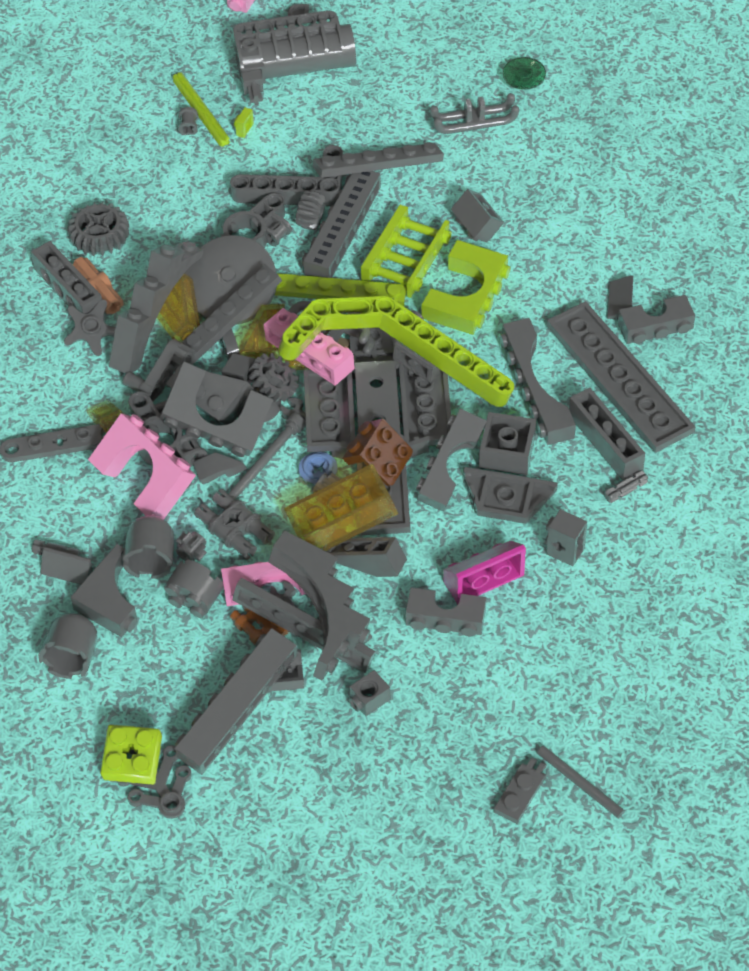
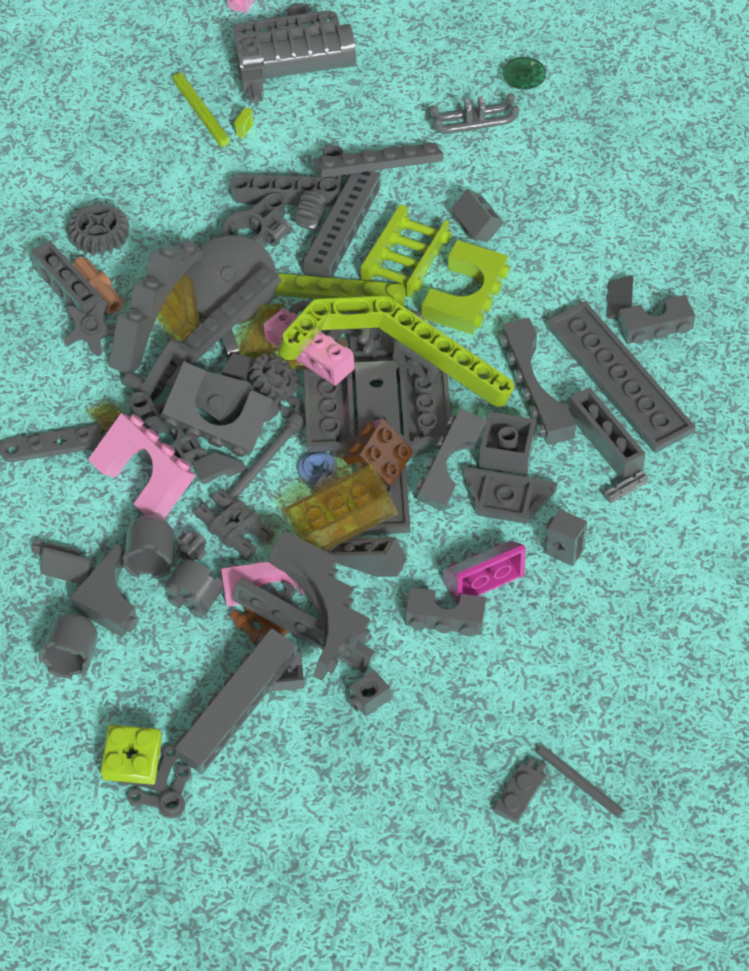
(188, 121): dark grey bush -> none

